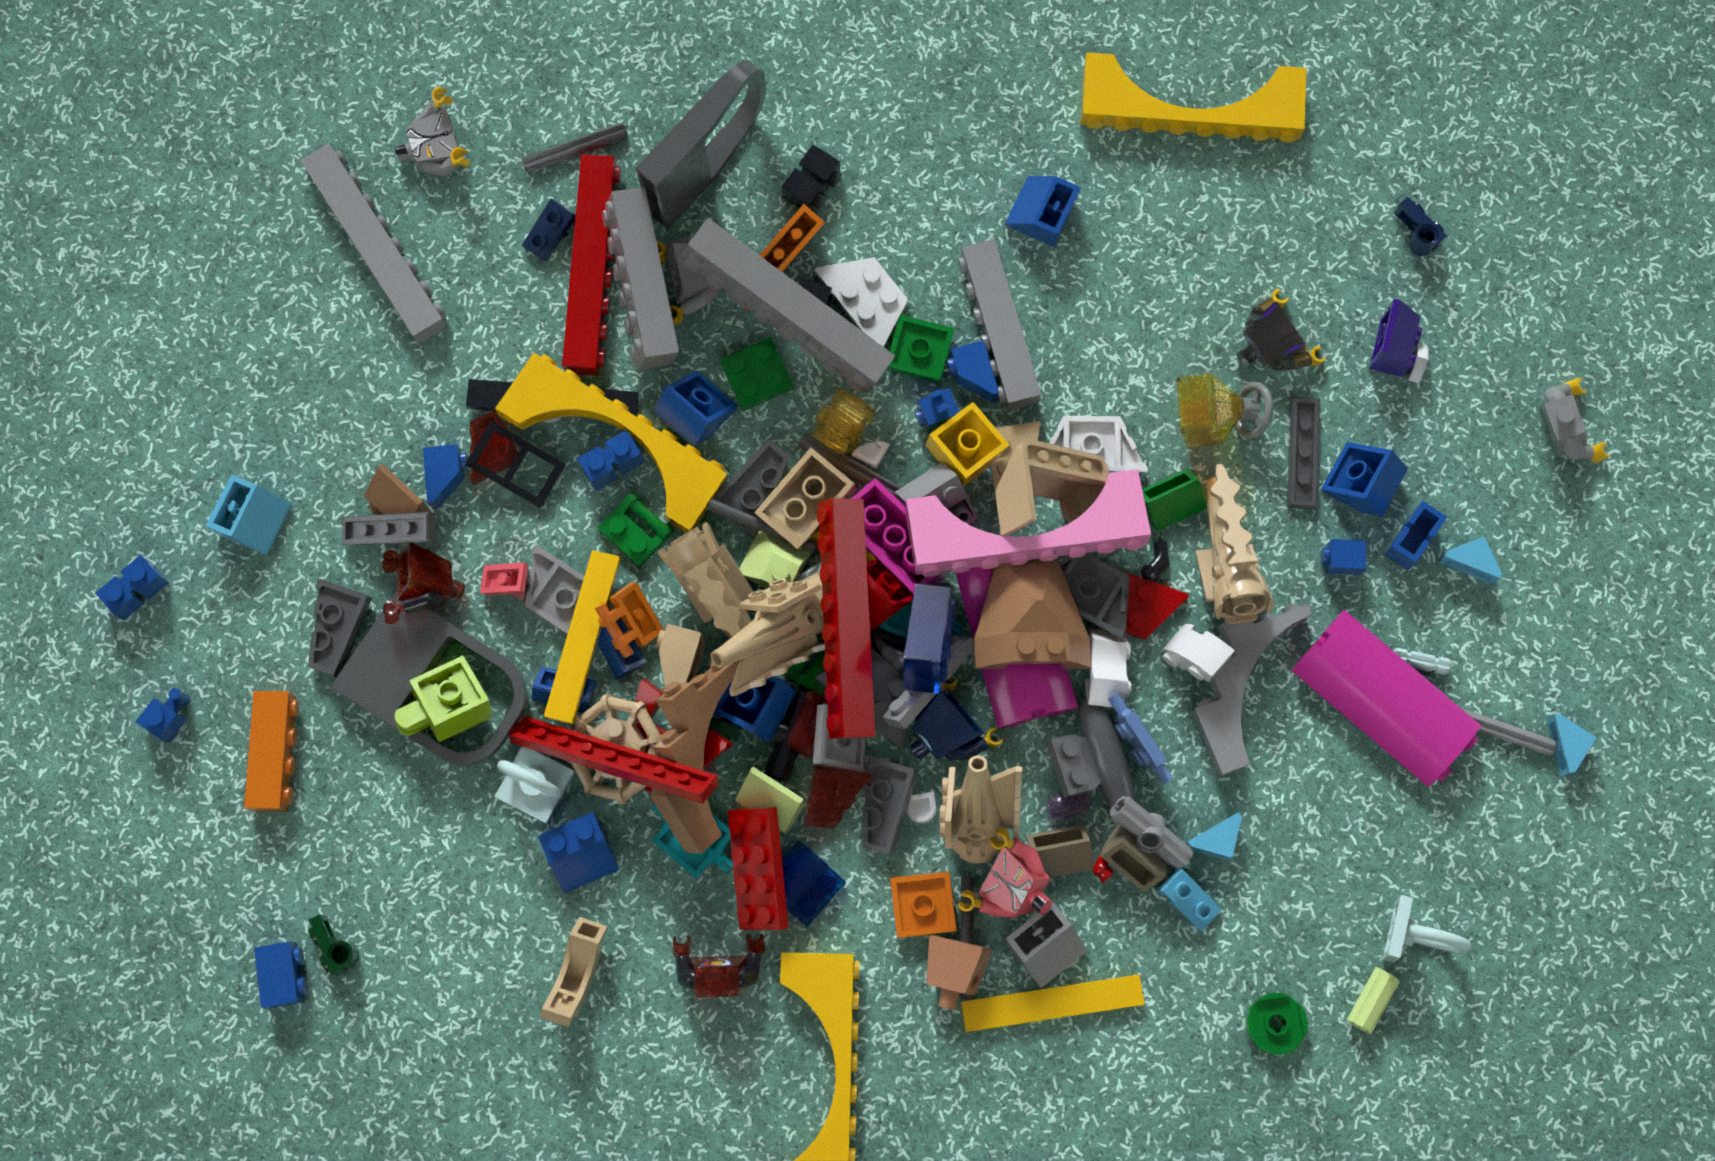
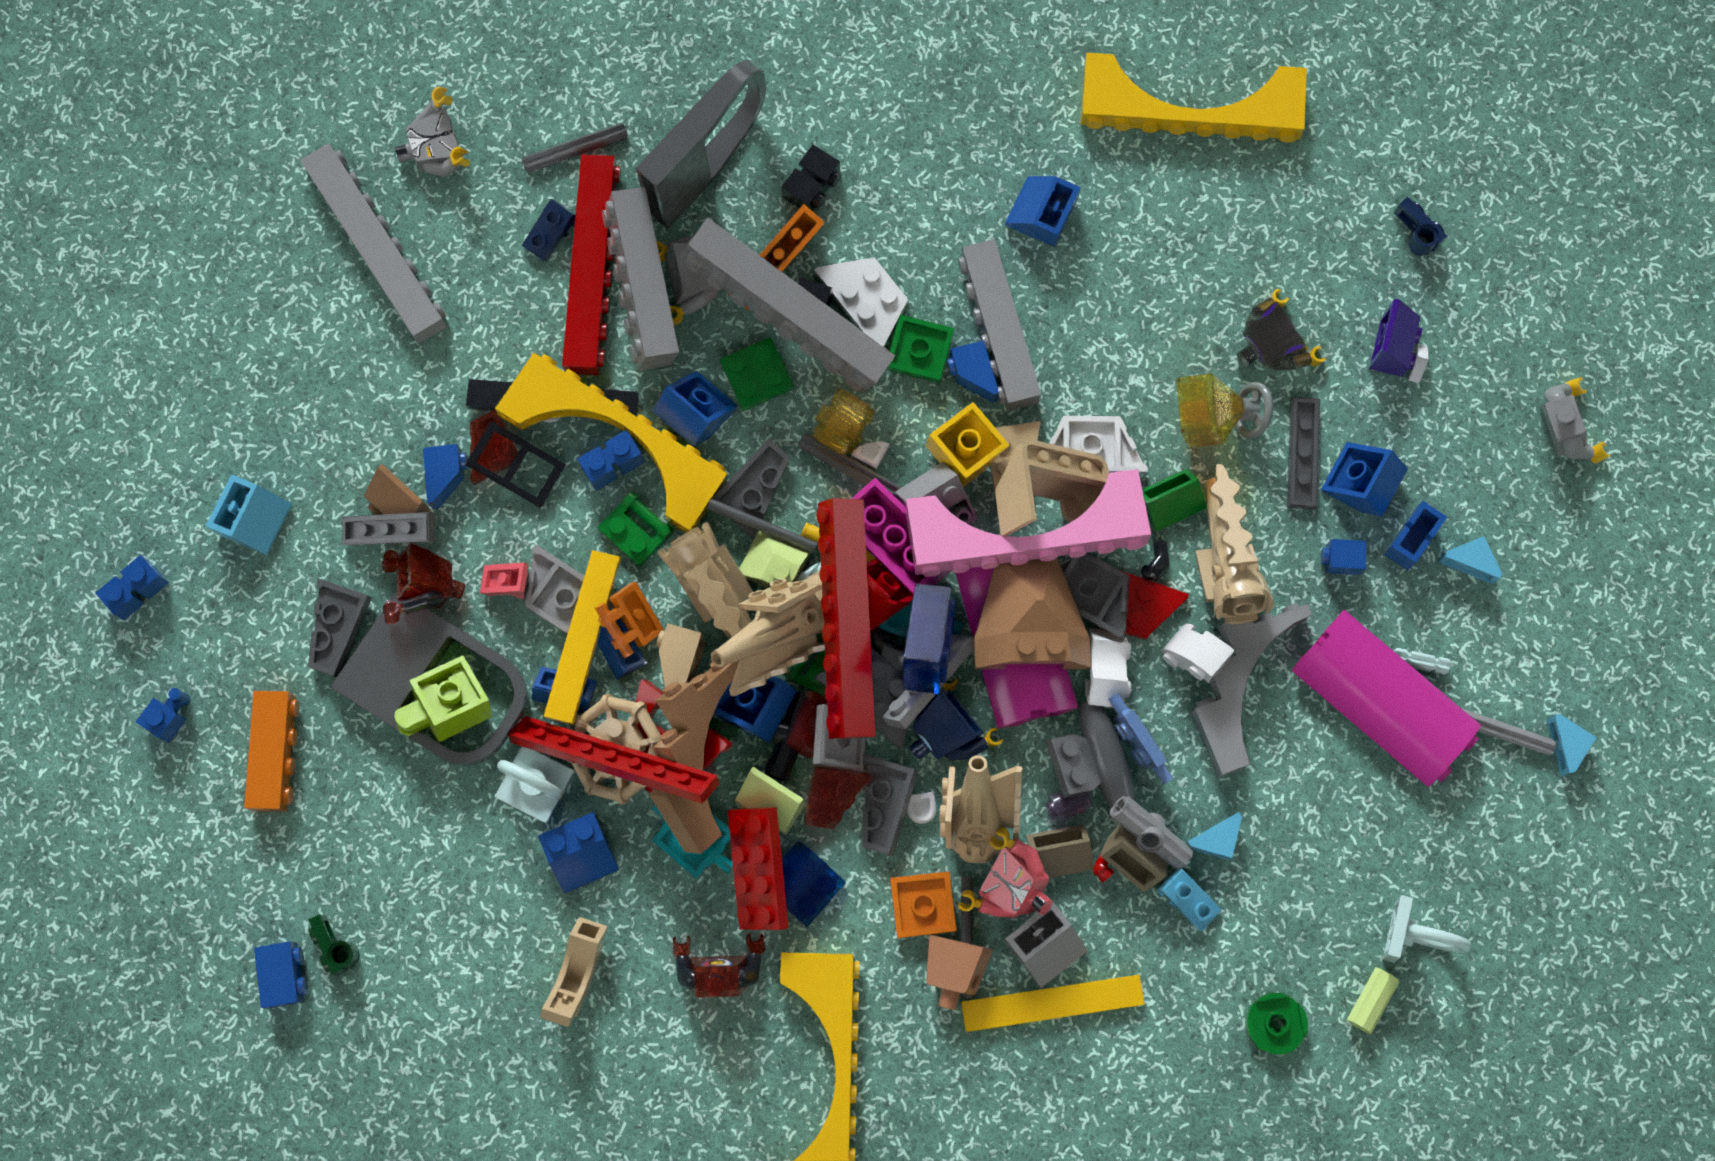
(795, 501): tan slope -> none
(936, 409): blue brick -> none

